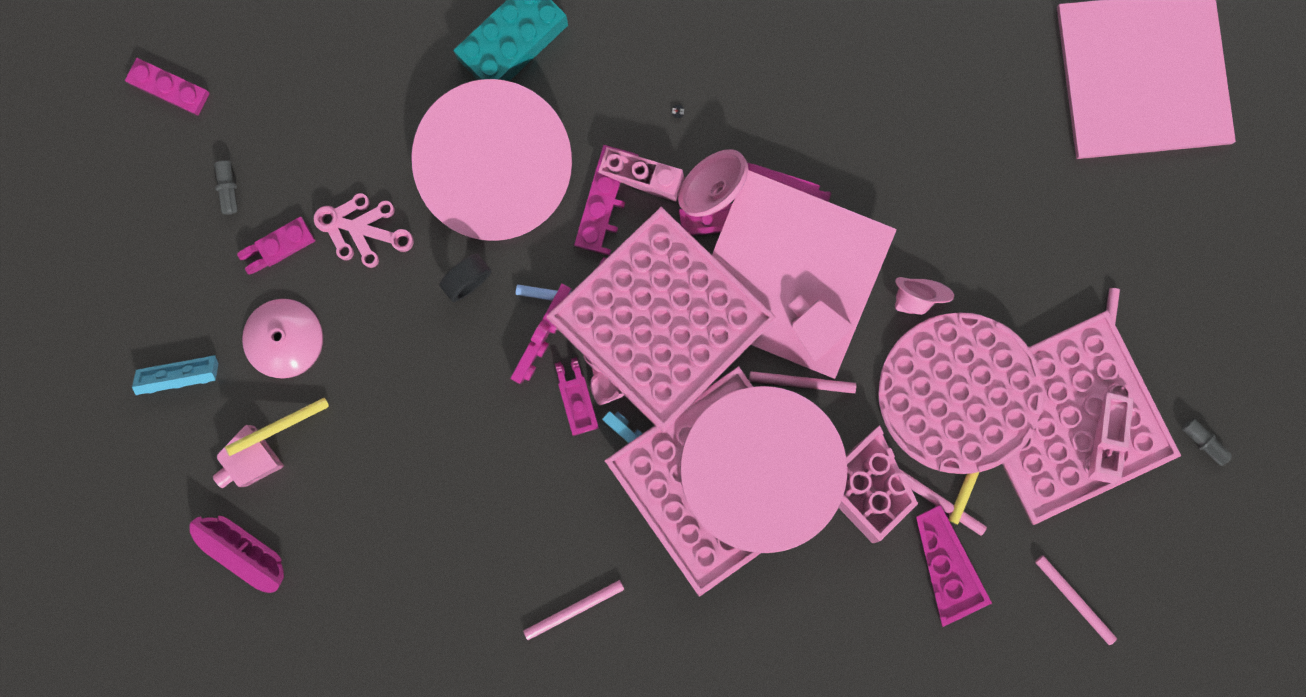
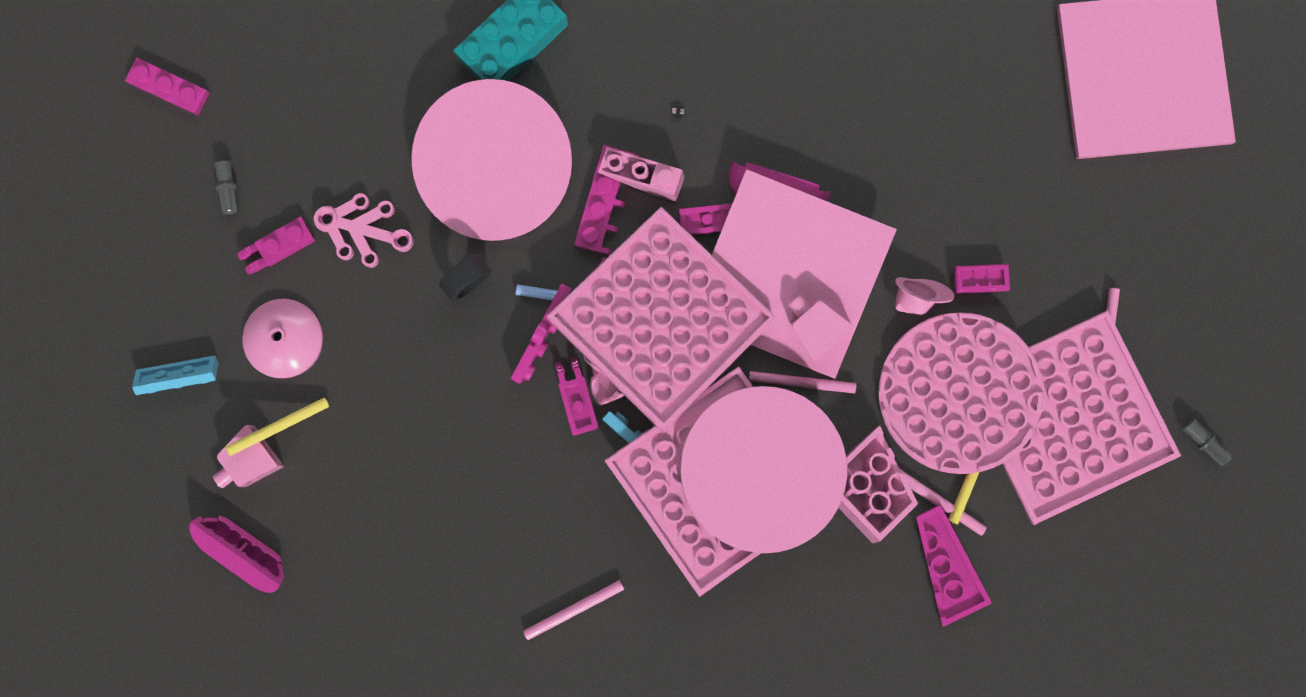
(713, 183): bright pink dish -> none
(981, 278): none -> dark pink plate
(1076, 600): bright pink bar -> none
(1111, 439): bright pink slope -> none

